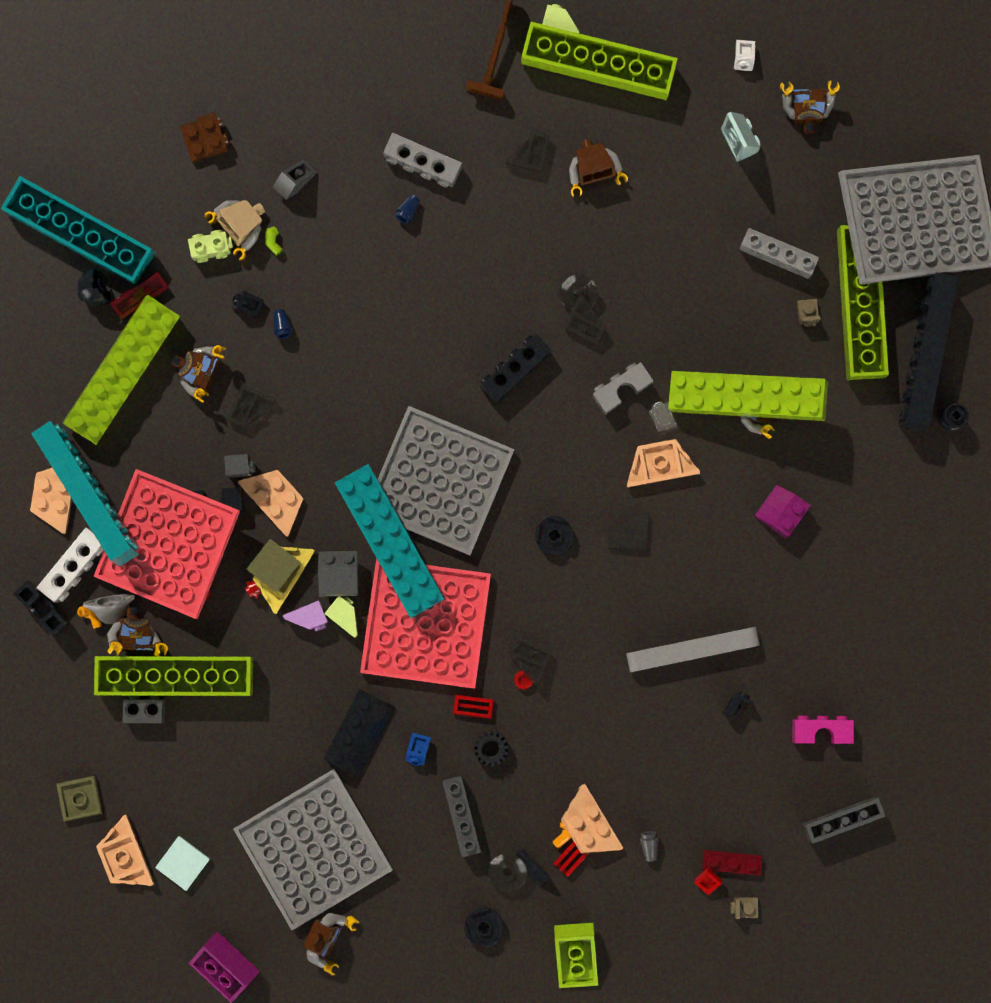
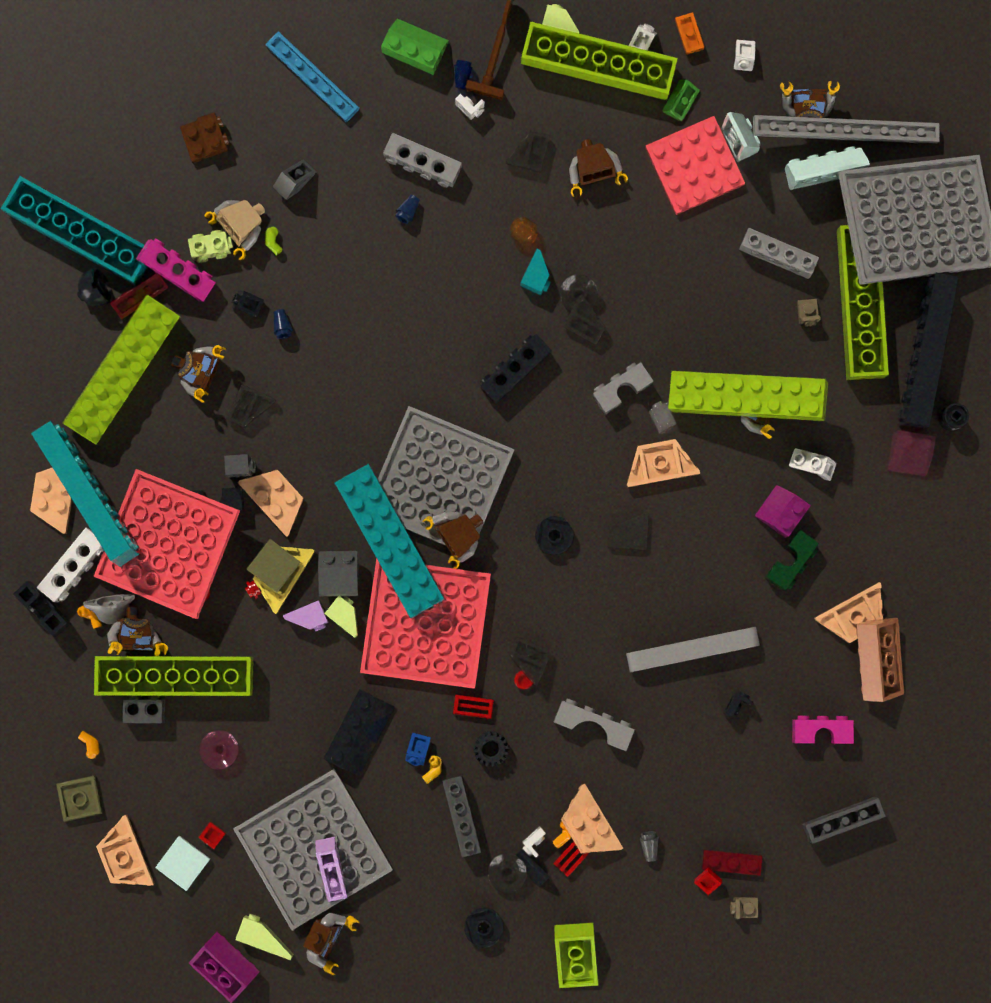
(91, 743): none -> light orange arm
(148, 257): none -> dark pink brick
(209, 753): none -> clear pink dish
(212, 835): none -> red plate
(259, 935): none -> yellowish green slope
(312, 76): none -> dark azure tile
(330, 869): none -> lavender slope
(414, 46): none -> bright green slope
(435, 769): none -> yellow arm
(457, 533): none -> reddish brown torso
(462, 73): none -> clear blue cone
(466, 106): none -> white bracket
(523, 230): none -> clear orange head
(534, 838): none -> white bracket
(536, 275): none -> teal slope
(617, 734): none -> light grey arch
(643, 37): none -> white bracket
(681, 99): none -> bright green slope
(689, 33): none -> orange plate
(695, 165): none -> coral plate
(803, 548): none -> dark green arch
(813, 463): none -> white bracket
(824, 168): none -> light aqua slope
(845, 129): none -> light grey plate
(855, 610): none -> light nougat wing
(880, 659): none -> nougat slope
(911, 453): none -> clear pink slope

